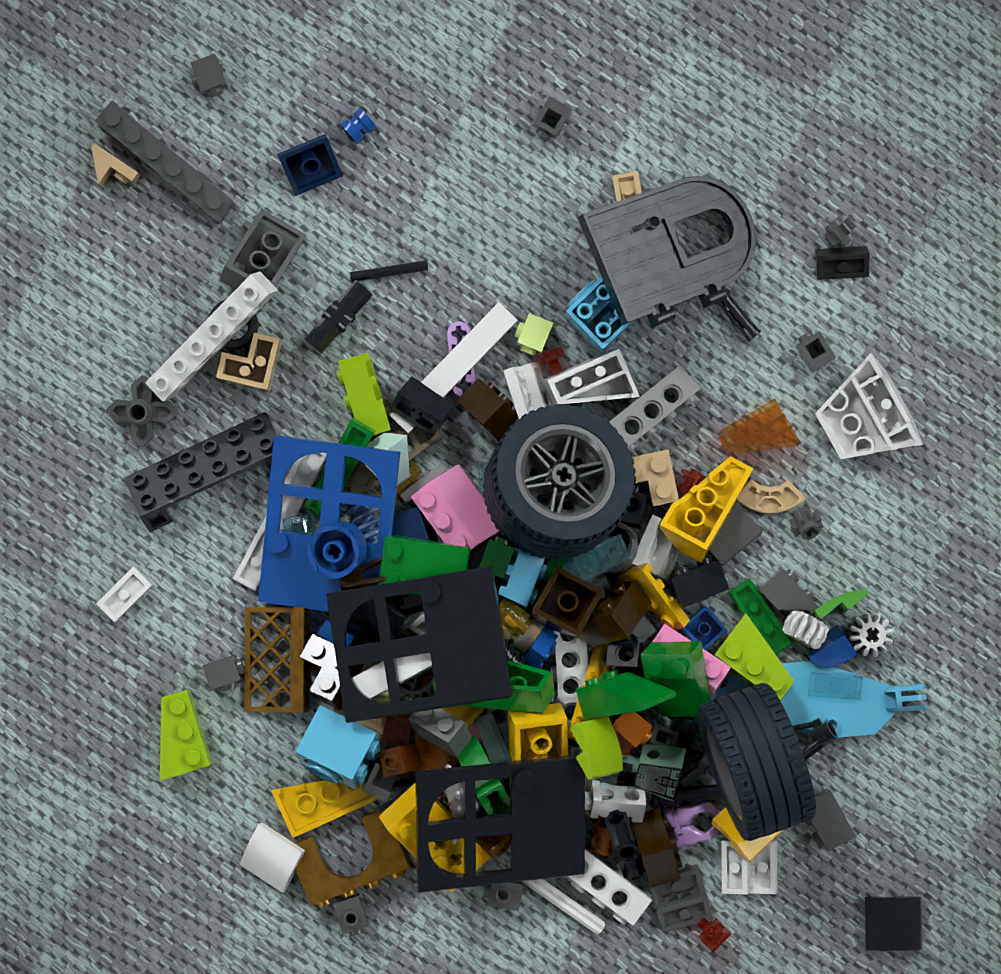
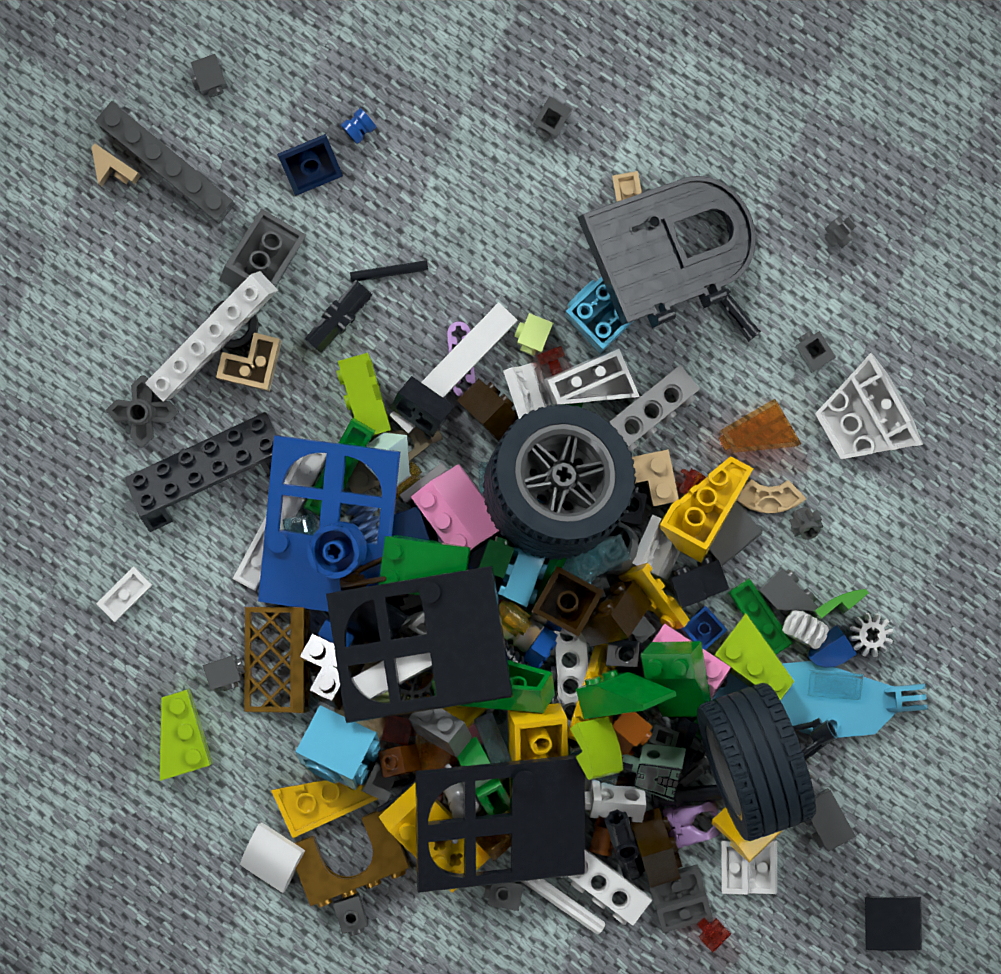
(842, 262): pearl dark grey slope -> none

